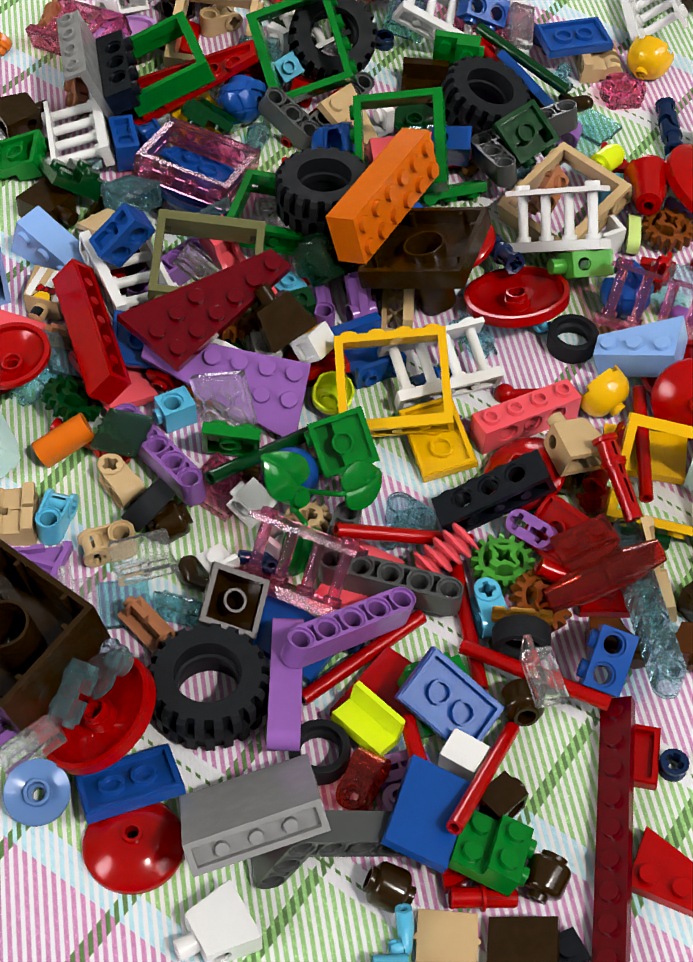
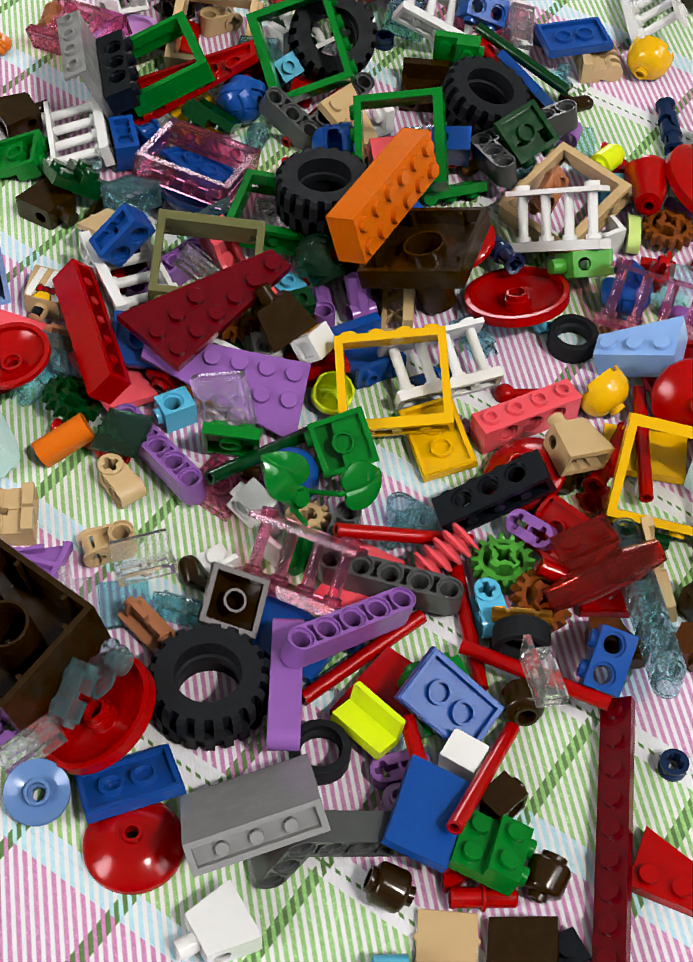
(44, 241): light blue wedge -> none
(55, 516): medium azure piece -> none
(76, 92): nougat hinge -> none
(148, 504): black tyre -> none
(174, 519): dark brown head -> none
(268, 562): dark blue arm -> none
(363, 777): clear red piece -> none
(405, 930): medium azure arm -> none
(413, 116): dark green dish -> none
(597, 127): clear light blue piece -> none
(614, 464): red pin -> none
(630, 97): clear pink plate -> none
(646, 756): red tile -> none

